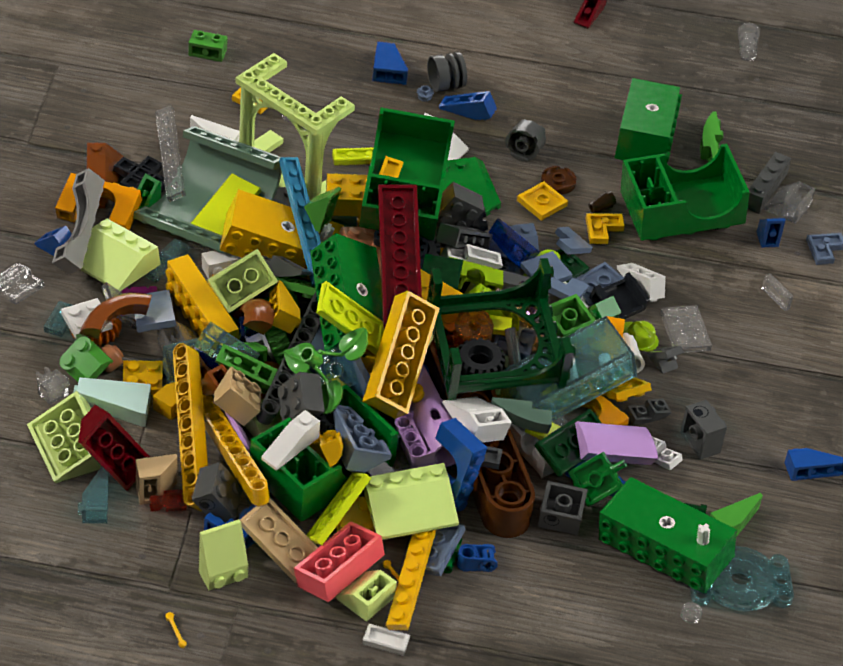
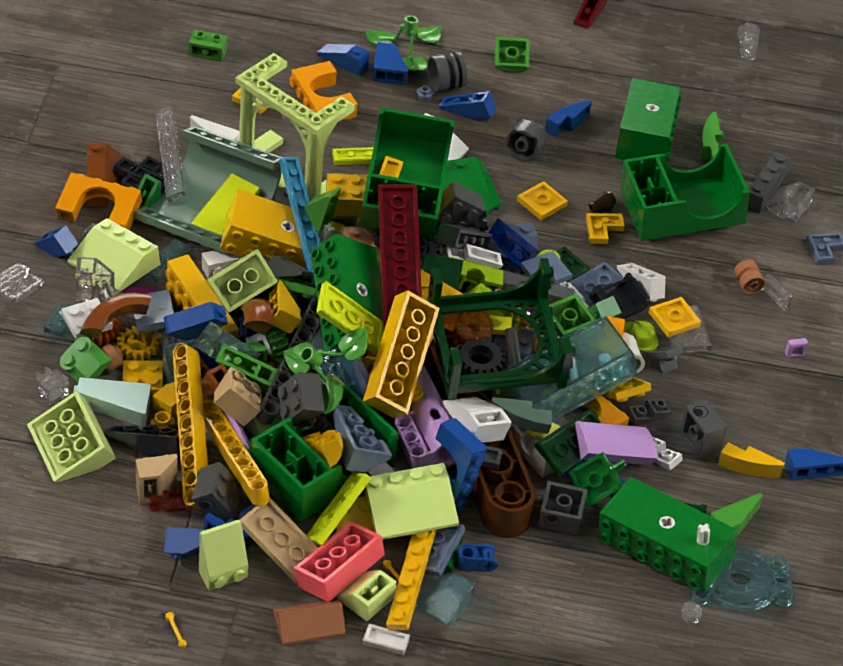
(87, 193): light grey arch -> none
(90, 277): none -> clear slope
(95, 499): clear light blue slope -> none
(110, 446): dark red slope -> none
(138, 344): none -> yellow gear
(148, 439): none -> black wedge
(162, 419): none -> yellow plate
(182, 542): none -> blue slope
(192, 321): none -> blue slope
(292, 440): white slope -> none
(310, 622): none -> nougat slope
(314, 77): none -> light orange arch
(346, 56): none -> blue slope
(410, 26): none -> bright green plant
(447, 597): none -> clear light blue slope
(511, 54): none -> bright green slope
(559, 179): reddish brown tile -> none
(564, 290): sand blue tile -> none
(568, 117): none -> blue slope
(571, 242): sand blue tile -> none
(674, 317): none -> yellow plate
(749, 277): none -> nougat wheel
(750, 462): none -> yellow slope
(770, 231): blue slope -> none
(796, 348): none -> lavender tile

